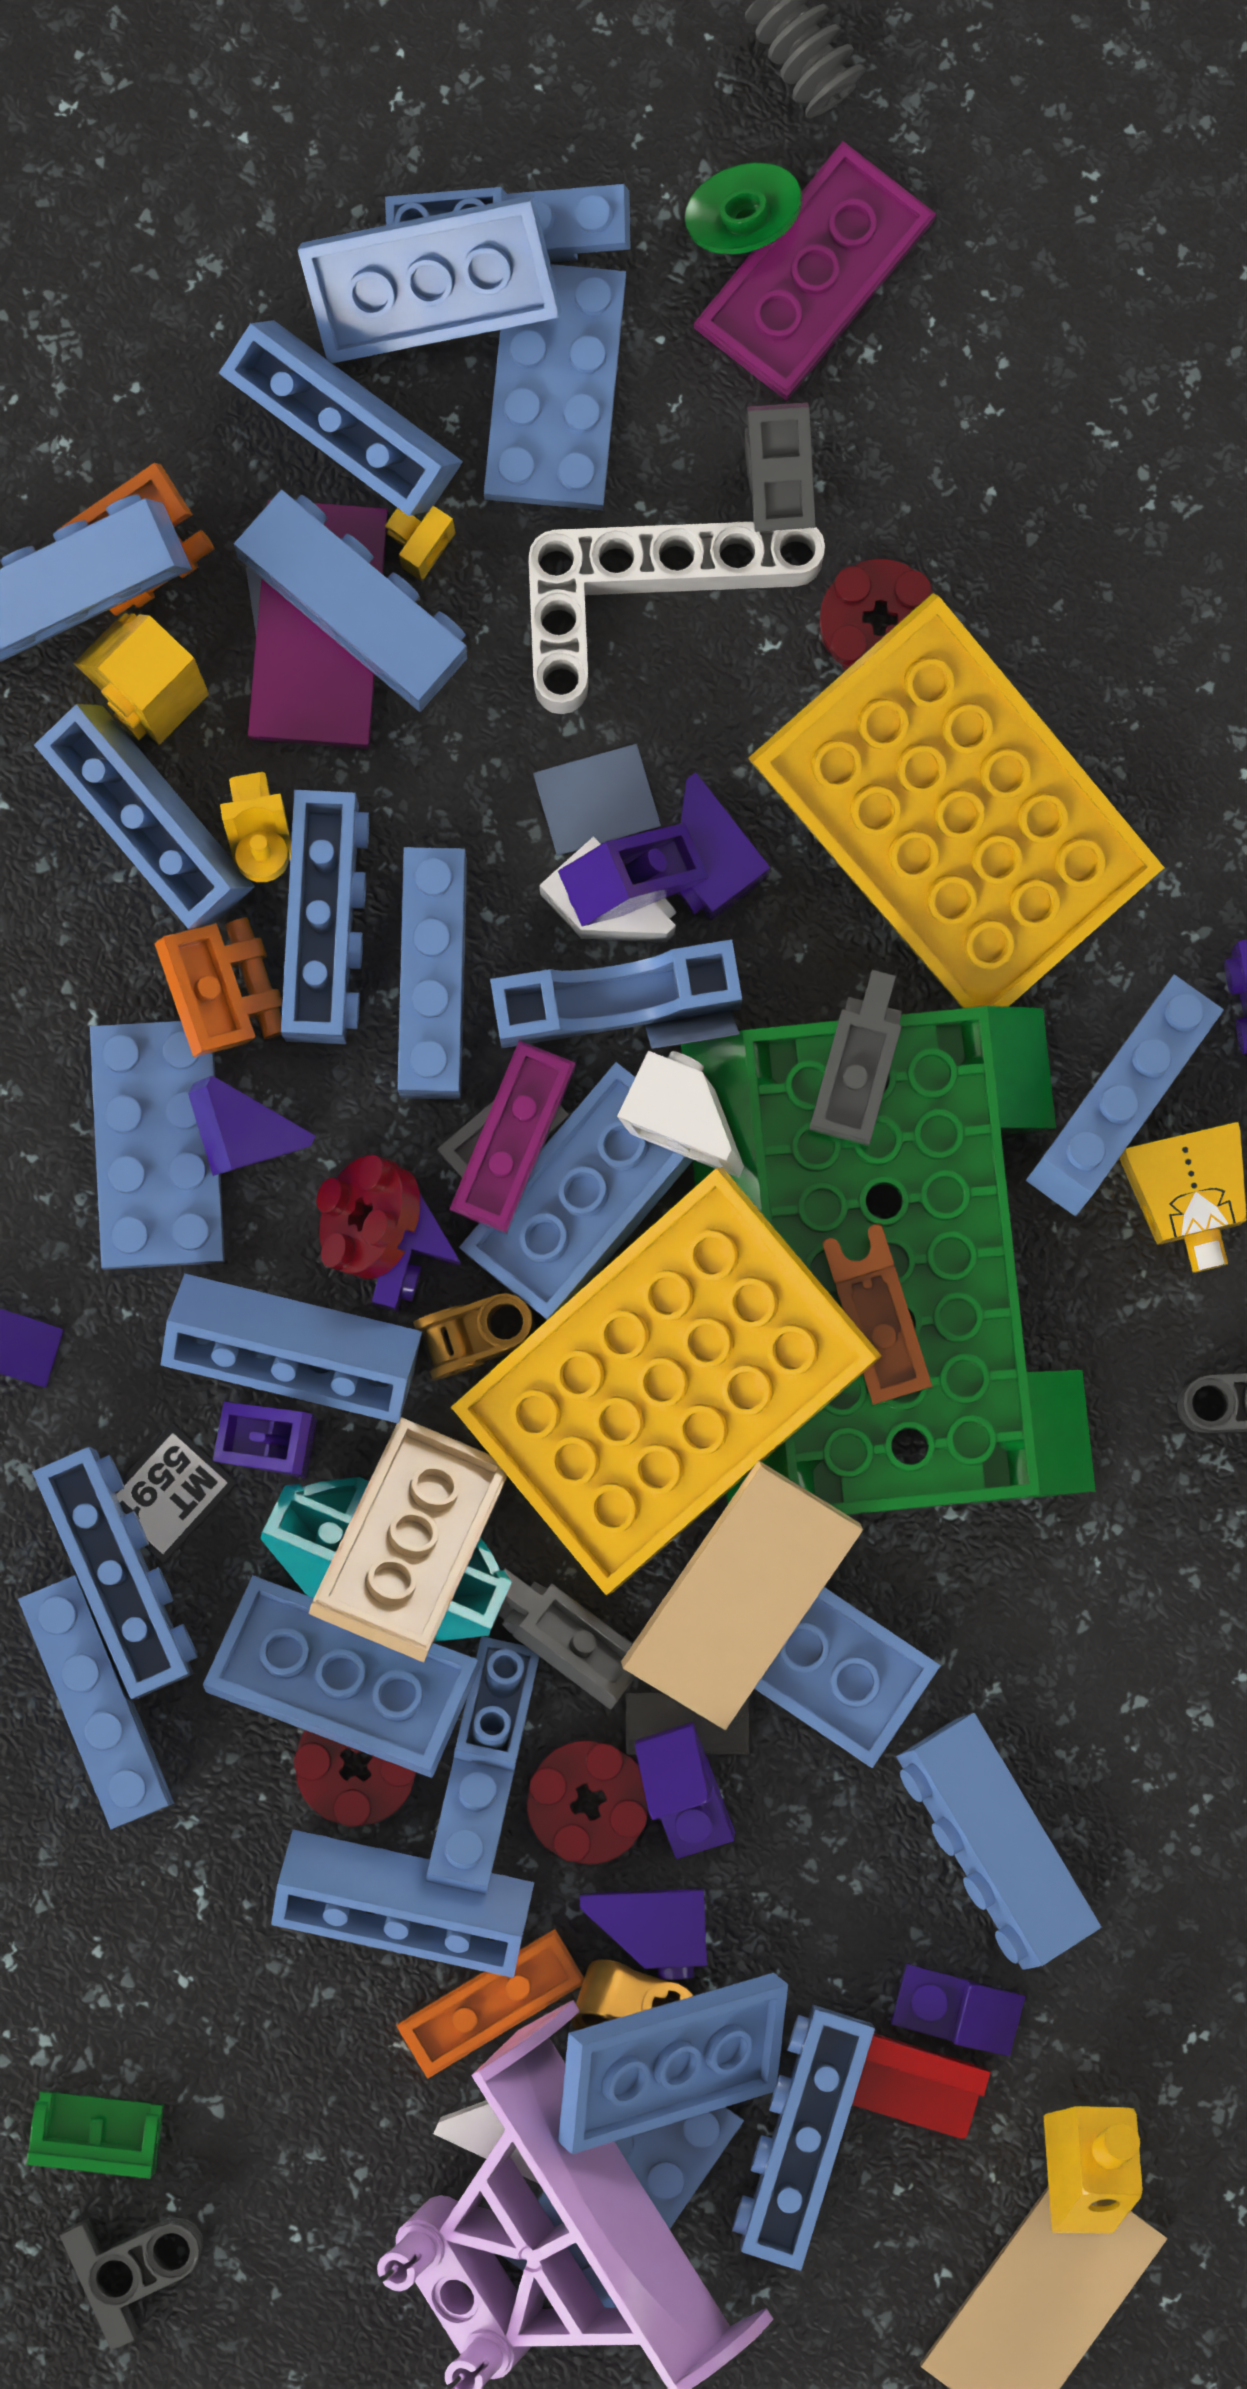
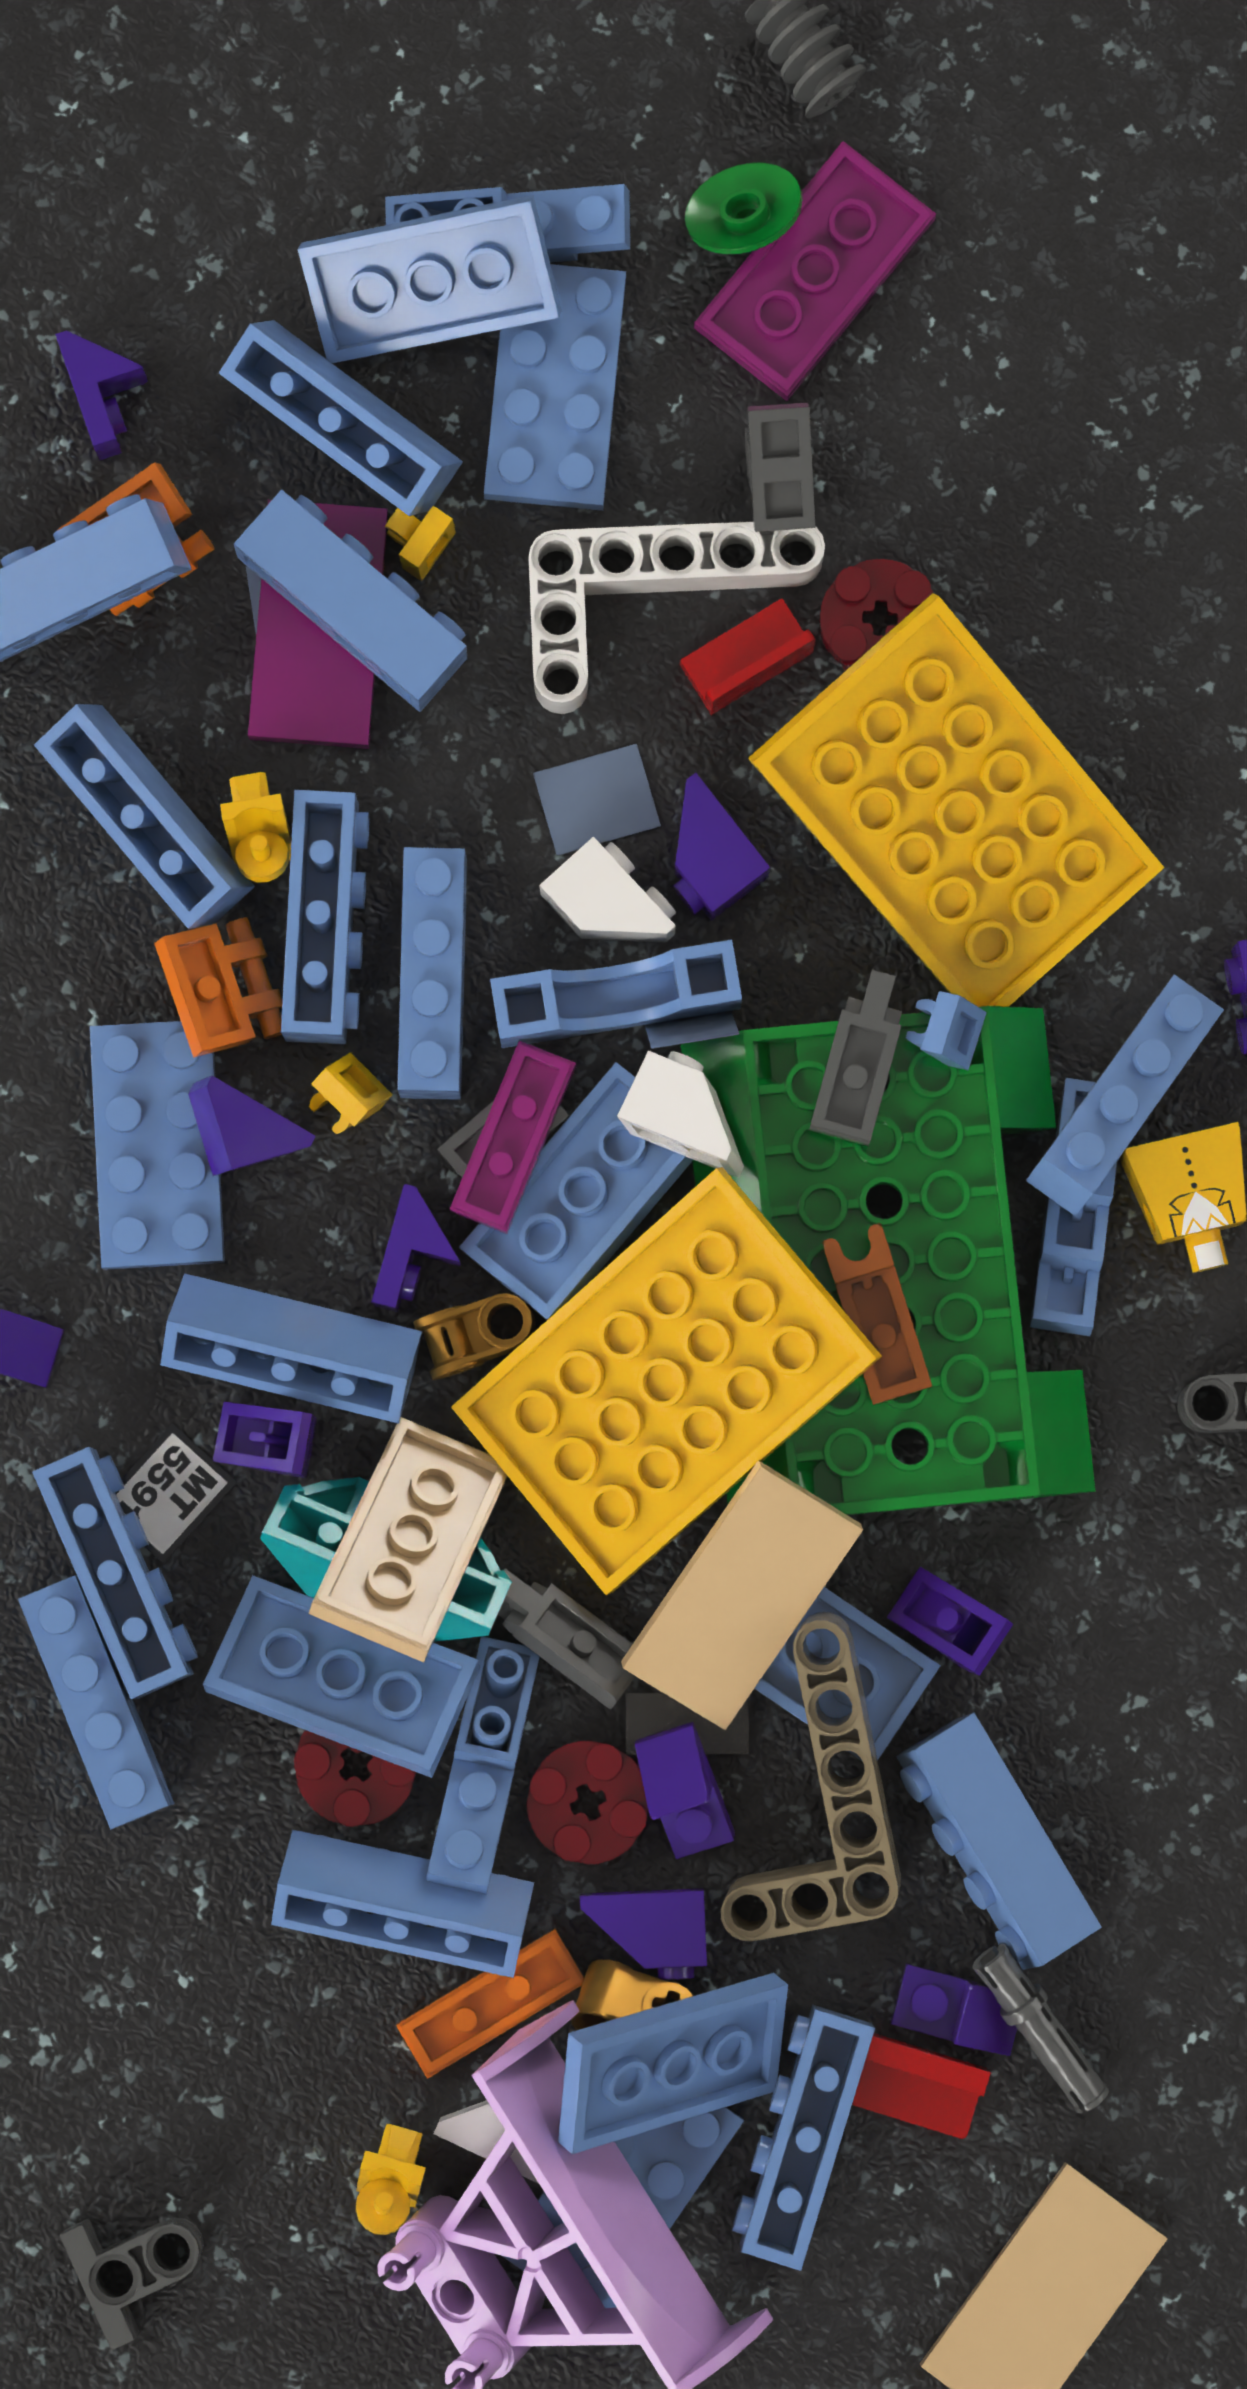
(95, 375): none -> dark purple slope
(95, 2134): green hinge -> none
(144, 676): yellow wedge -> none
(350, 1090): none -> yellow tile
(361, 1240): dark red plate -> none
(389, 2181): none -> yellow hips
(632, 873): dark purple slope -> none
(747, 656): none -> red panel
(840, 1798): none -> dark tan beam
(950, 1621): none -> dark purple slope
(951, 1029): none -> medium blue tile
(1026, 2008): none -> dark grey pin
(1071, 1246): none -> medium blue slope
(1089, 2160): yellow torso -> none

